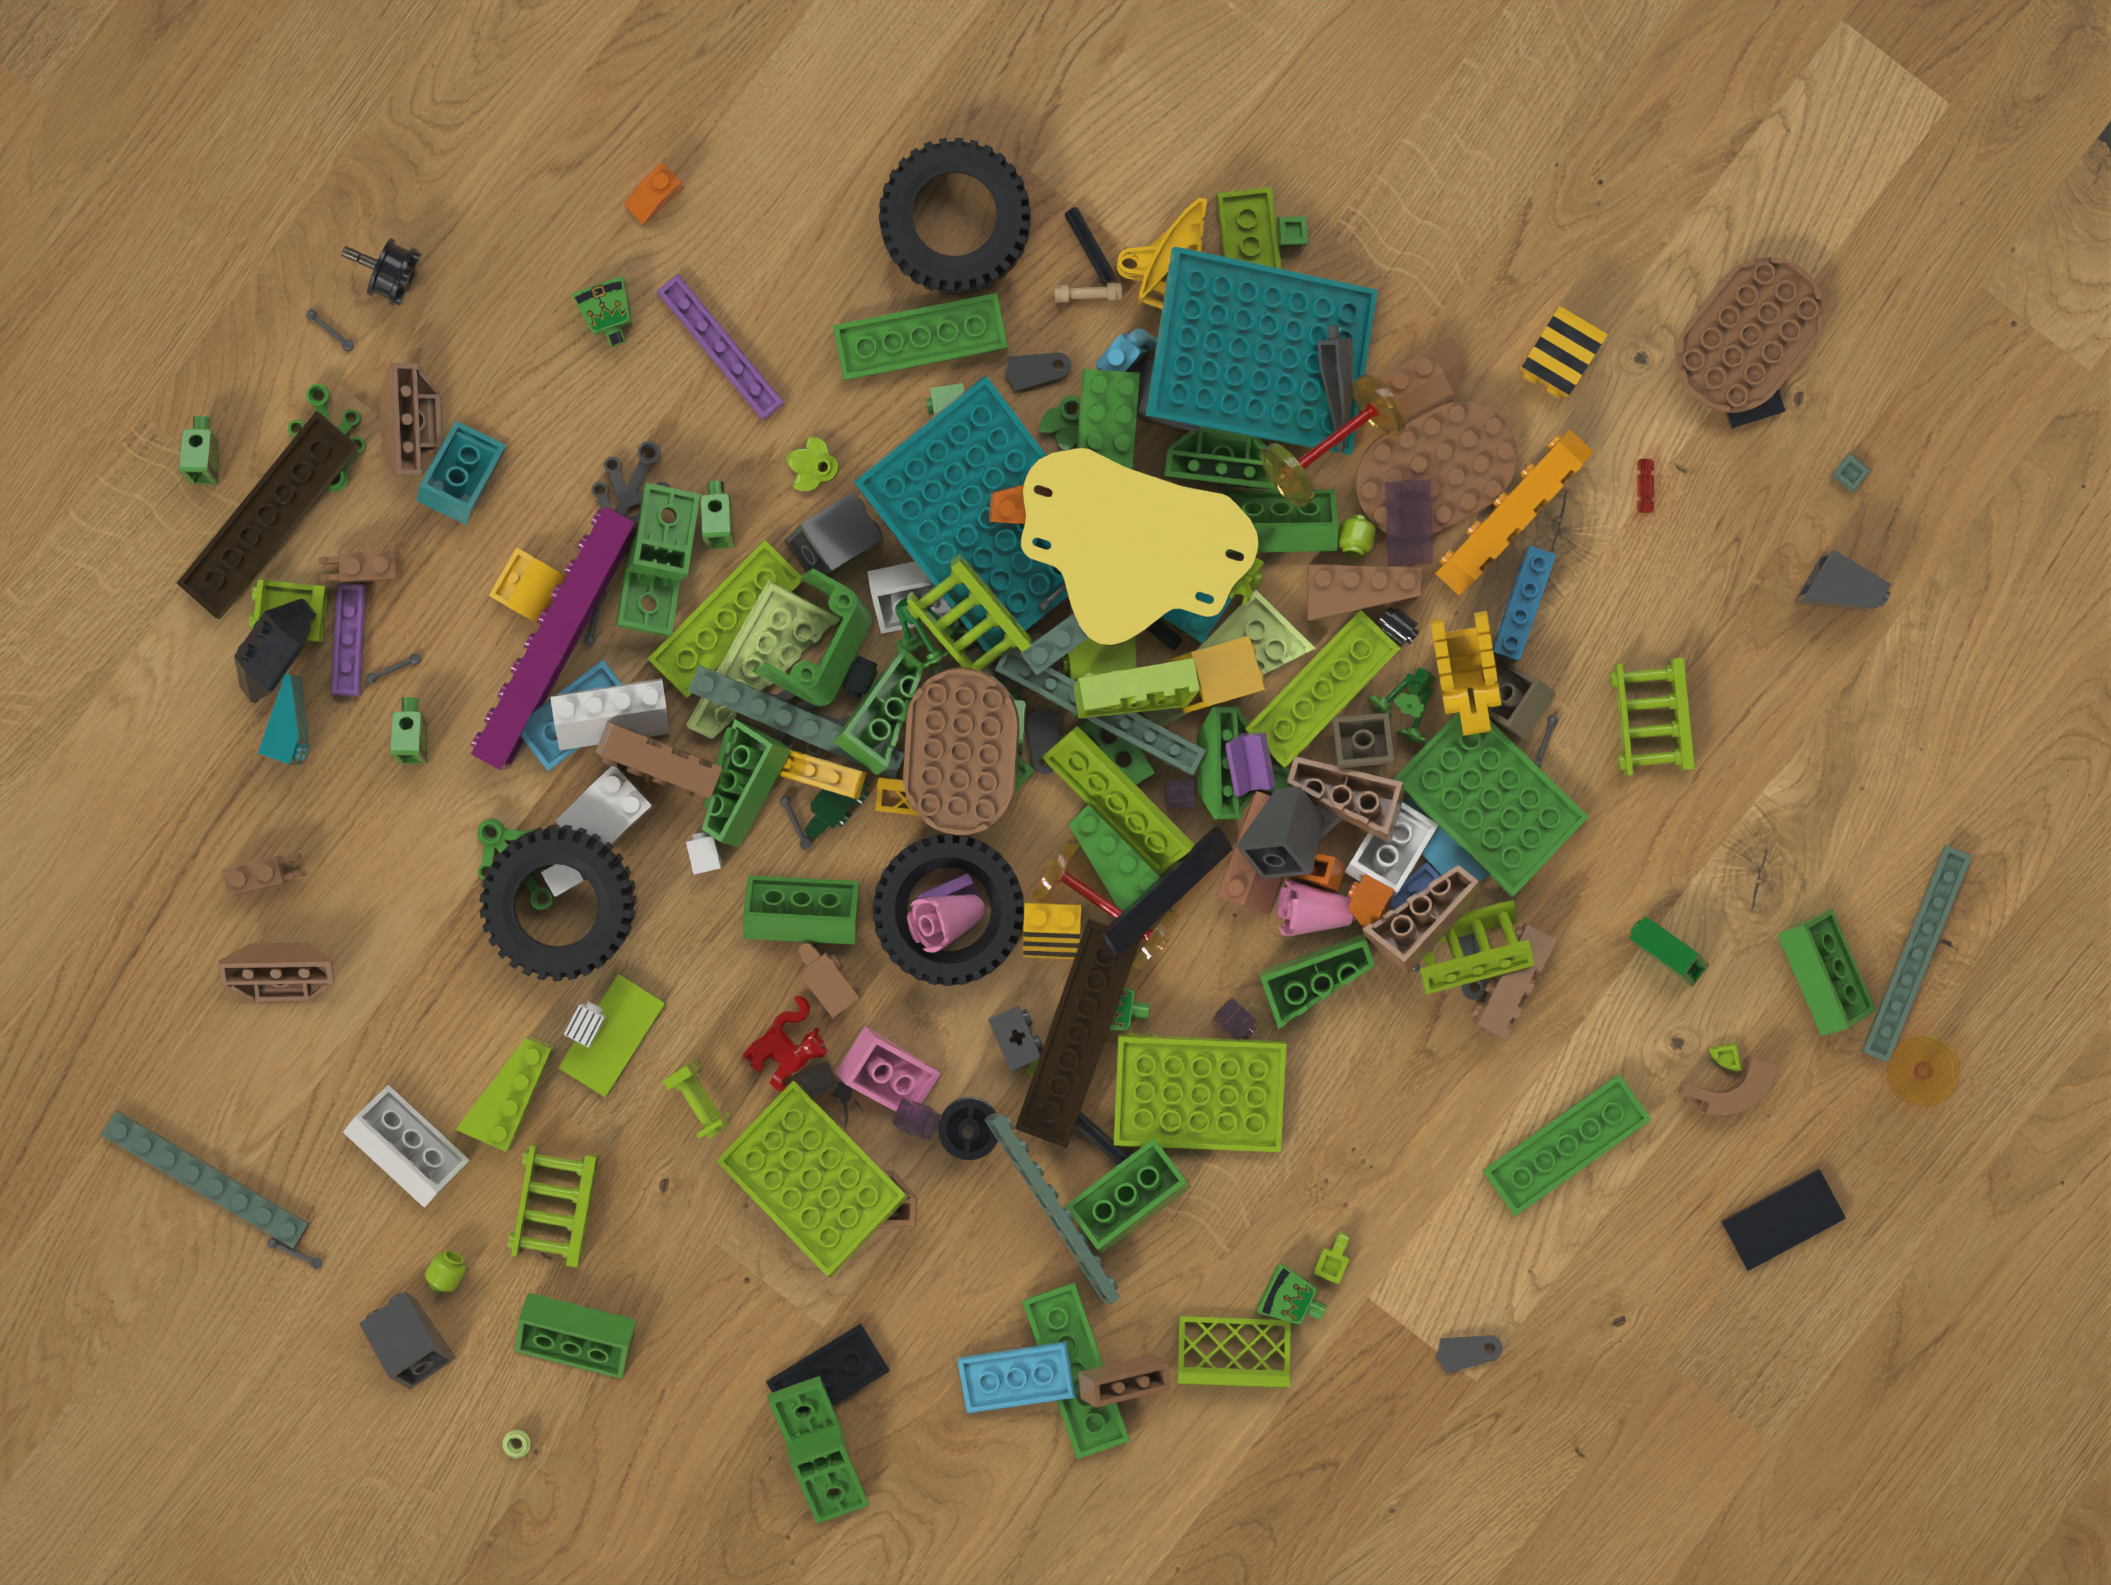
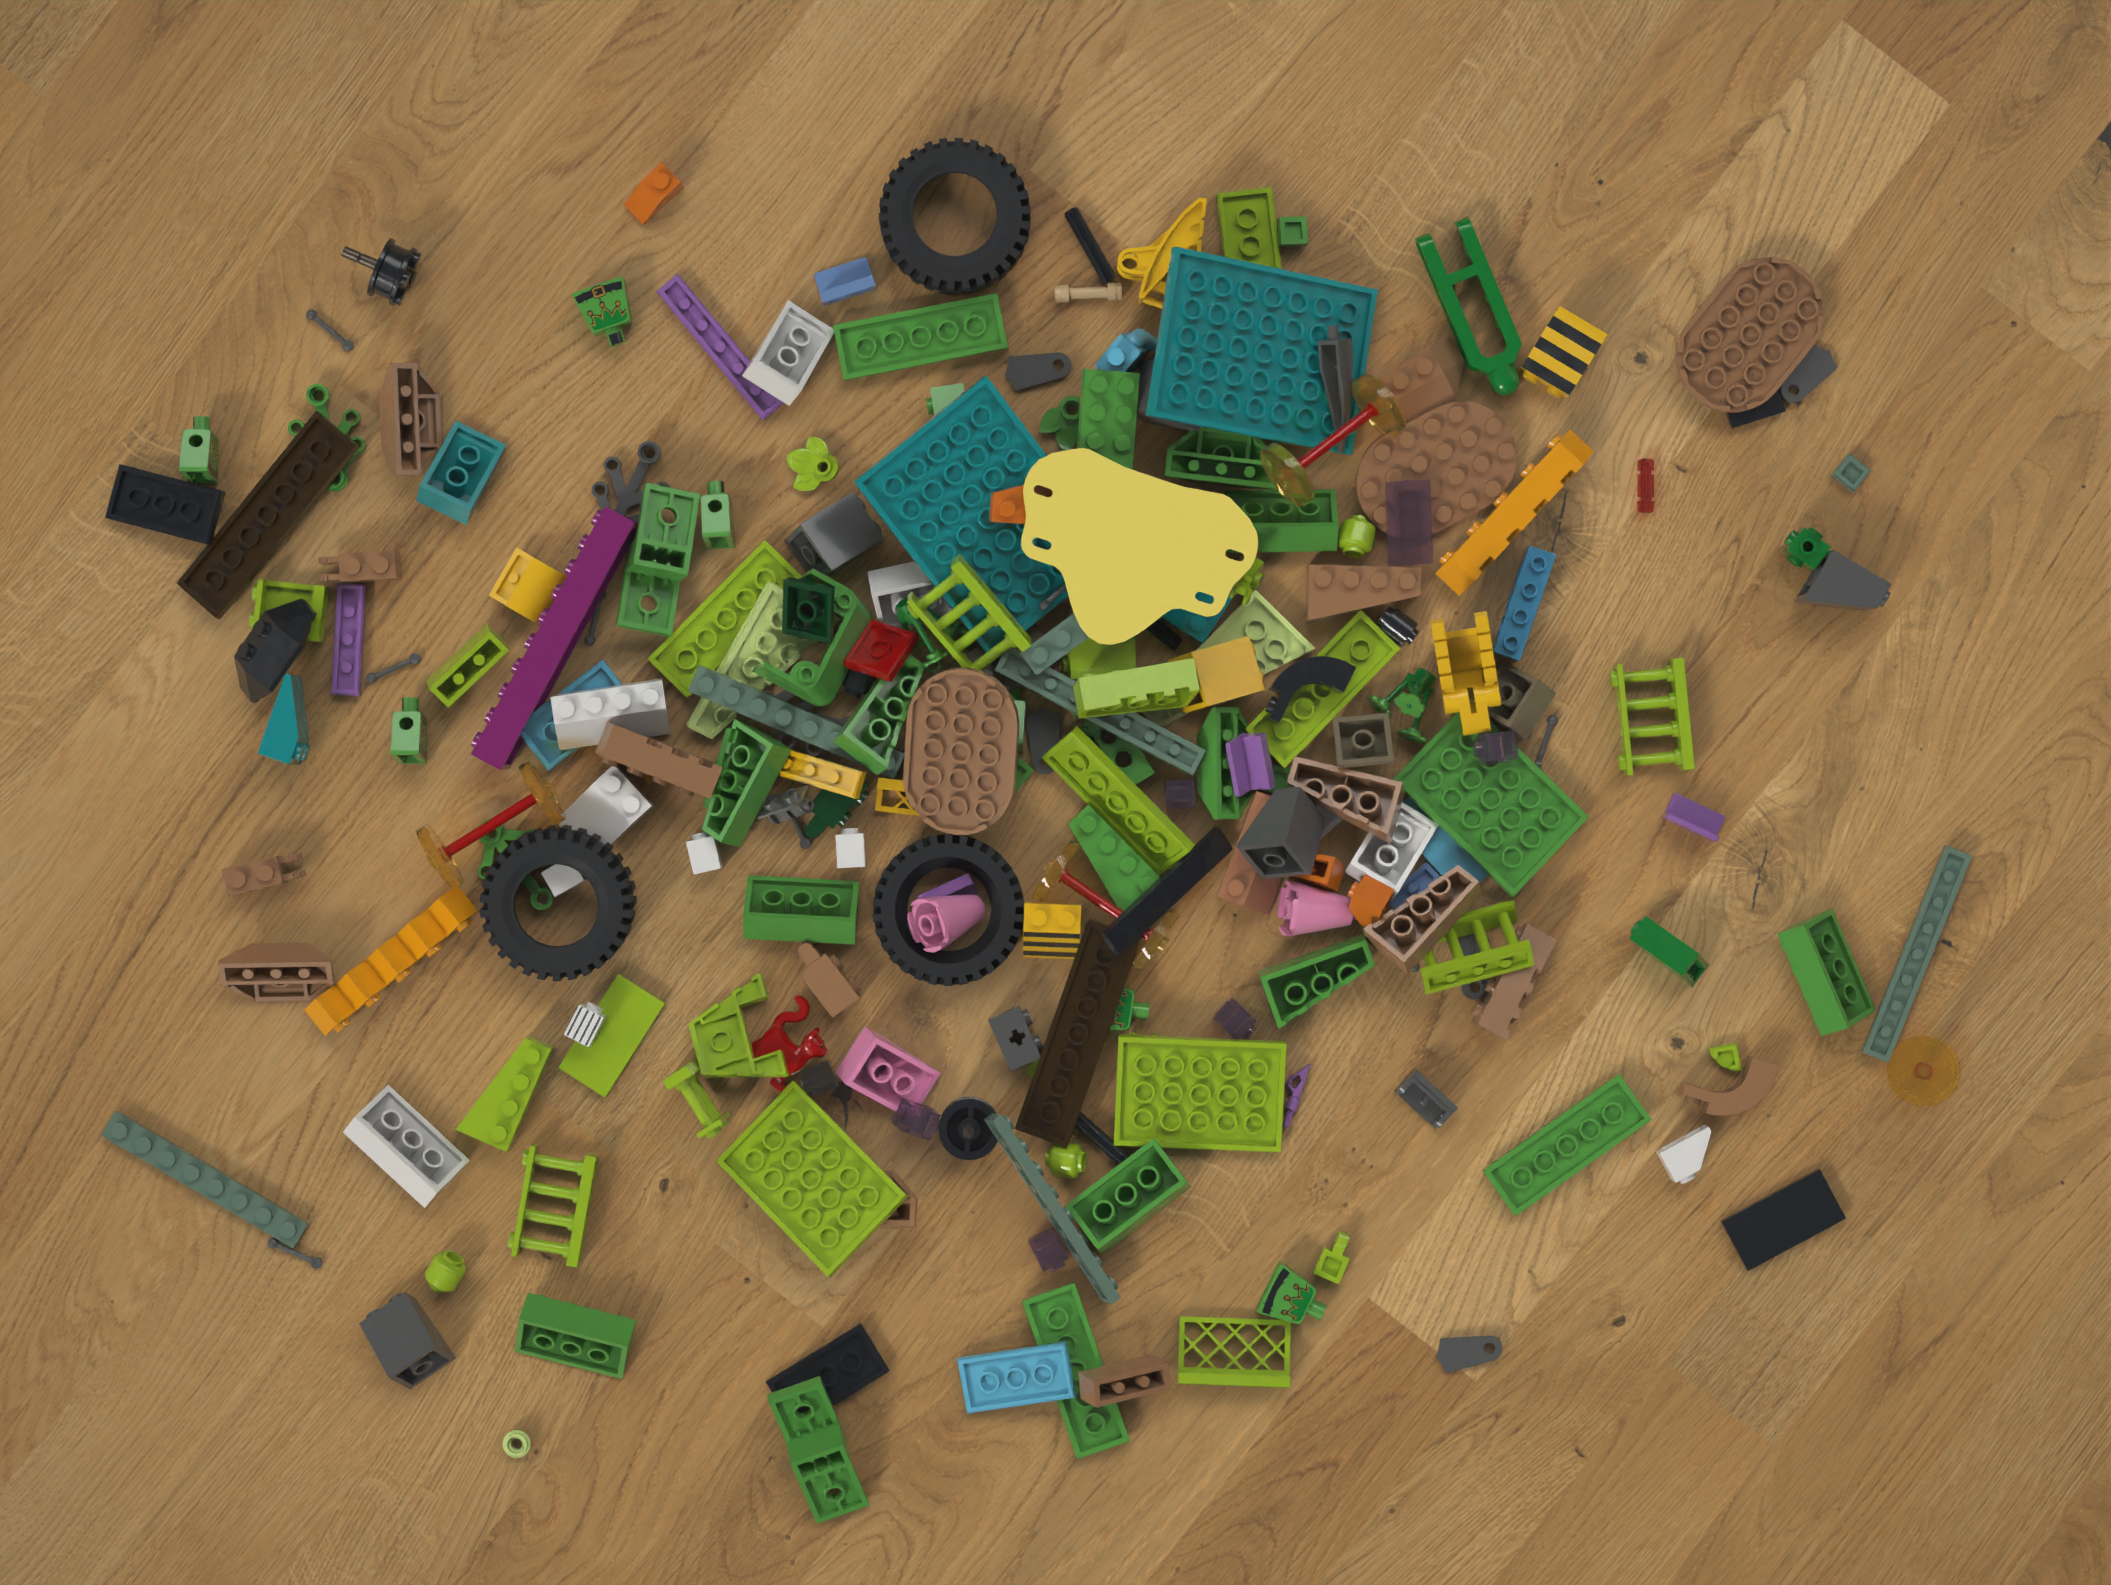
(165, 504): none -> black tile
(391, 961): none -> light orange brick
(441, 856): none -> clear yellow piece
(467, 665): none -> lime brick
(724, 1041): none -> lime wing
(786, 805): none -> flat silver hinge
(788, 353): none -> white slope
(808, 609): none -> dark green slope
(845, 281): none -> medium blue panel
(850, 848): none -> white brick
(881, 650): none -> red tile
(1048, 1250): none -> brick
(1066, 1161): none -> lime head
(1294, 1099): none -> medium lavender hand
(1314, 670): none -> black arch
(1426, 1099): none -> dark grey hinge
(1496, 747): none -> brick
(1500, 367): none -> green piece
(1685, 1154): none -> white slope
(1693, 817): none -> medium lavender panel
(1808, 374): none -> dark grey piece
(1815, 547): none -> green brick

